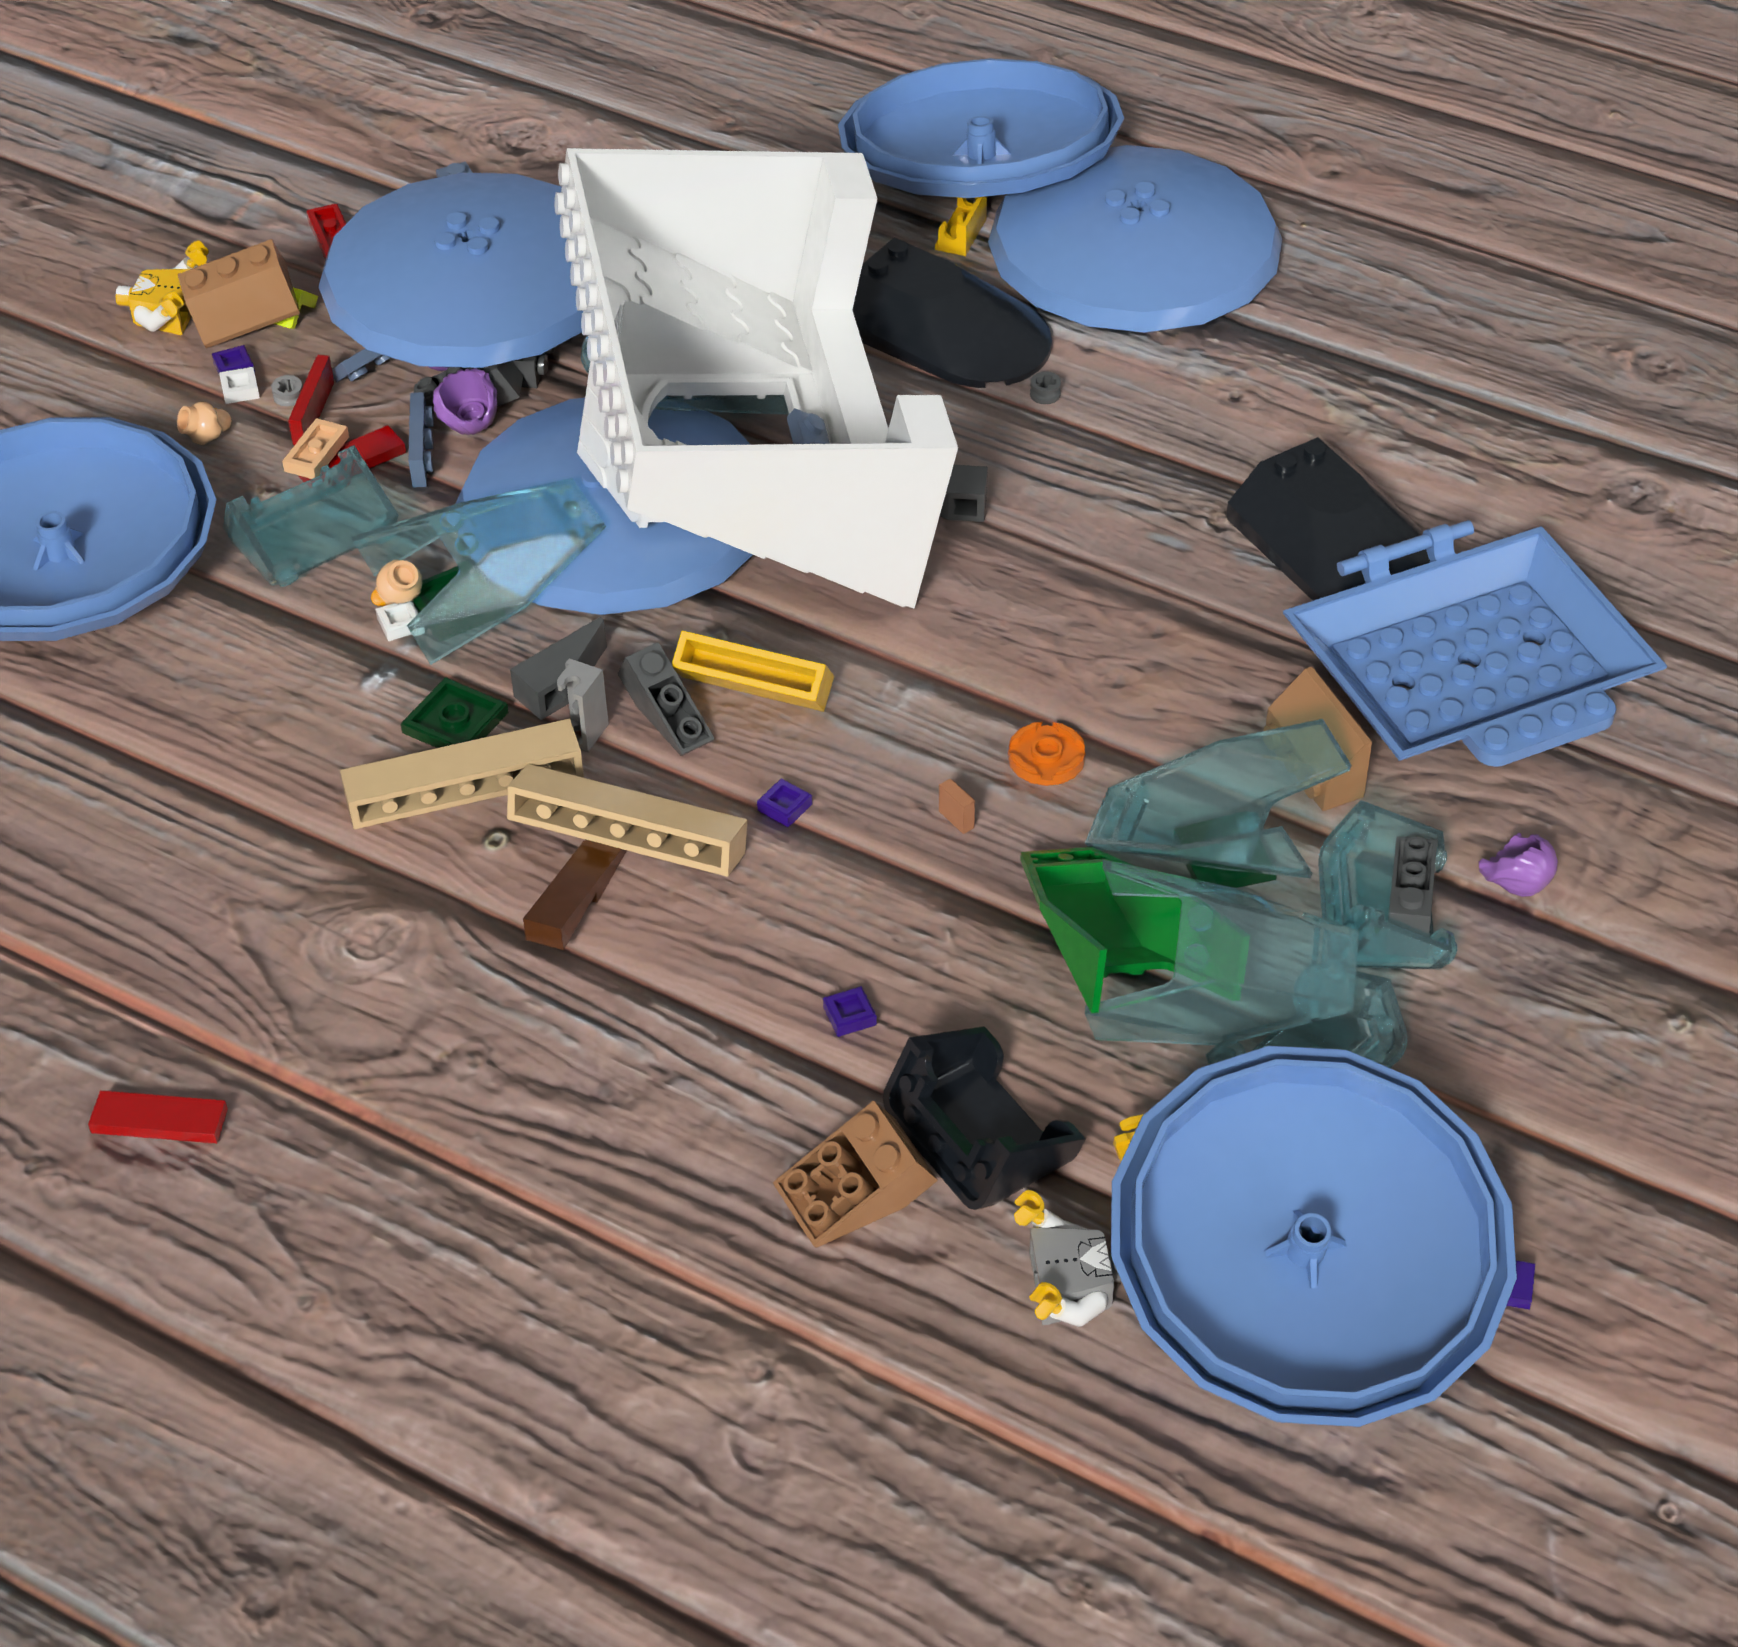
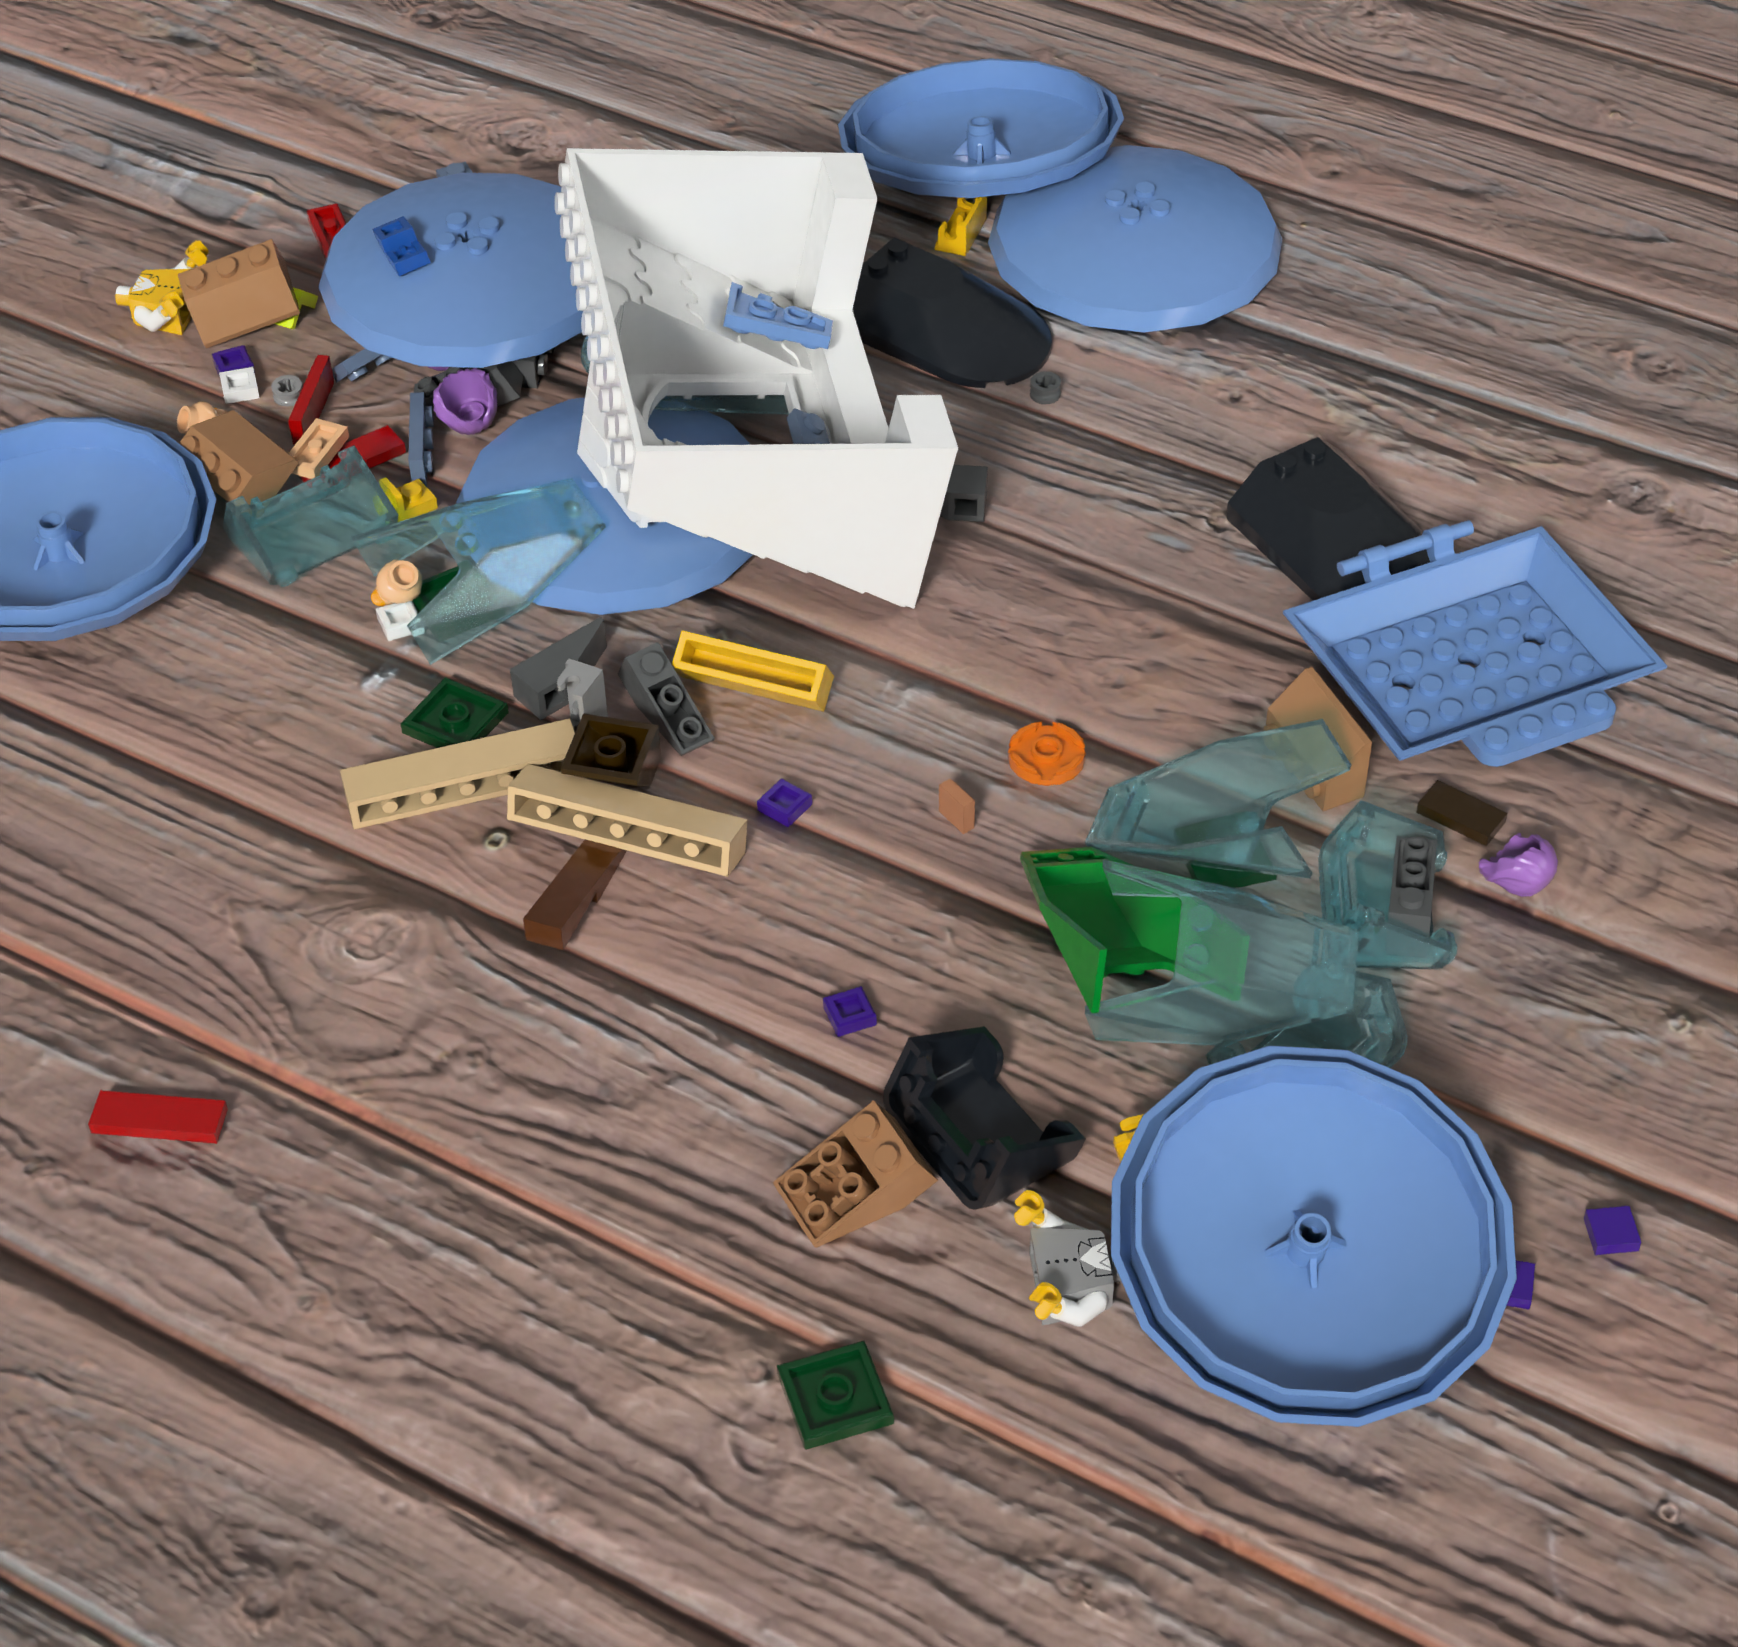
(239, 457): none -> medium nougat slope
(401, 246): none -> blue slope
(410, 499): none -> yellow bracket
(614, 751): none -> dark brown slope
(764, 317): none -> medium blue wing
(835, 1395): none -> dark green tile
(1461, 812): none -> dark brown tile
(1612, 1230): none -> dark purple tile

